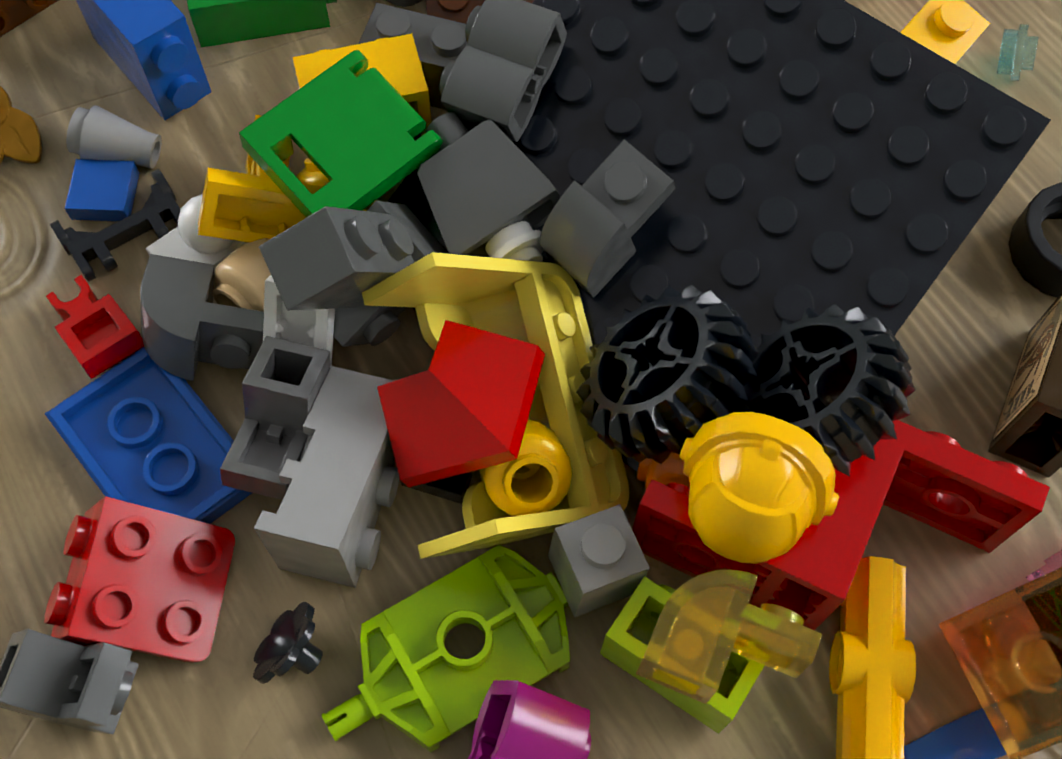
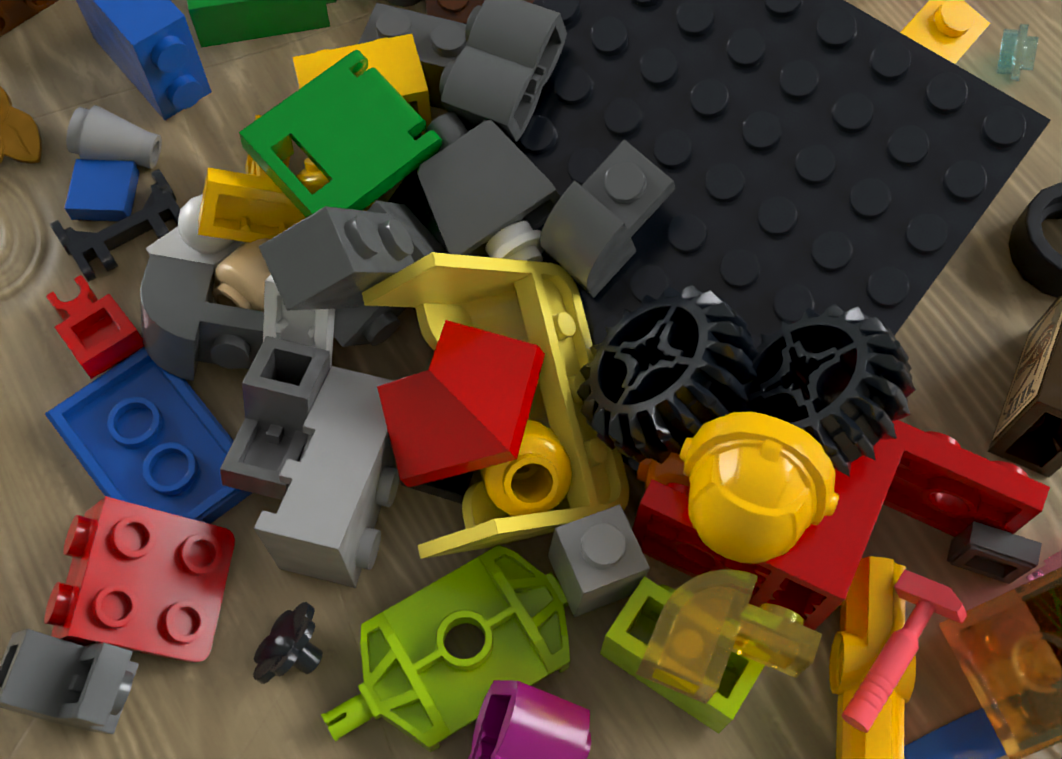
(901, 646): none -> coral piece
(993, 552): none -> dark grey tile

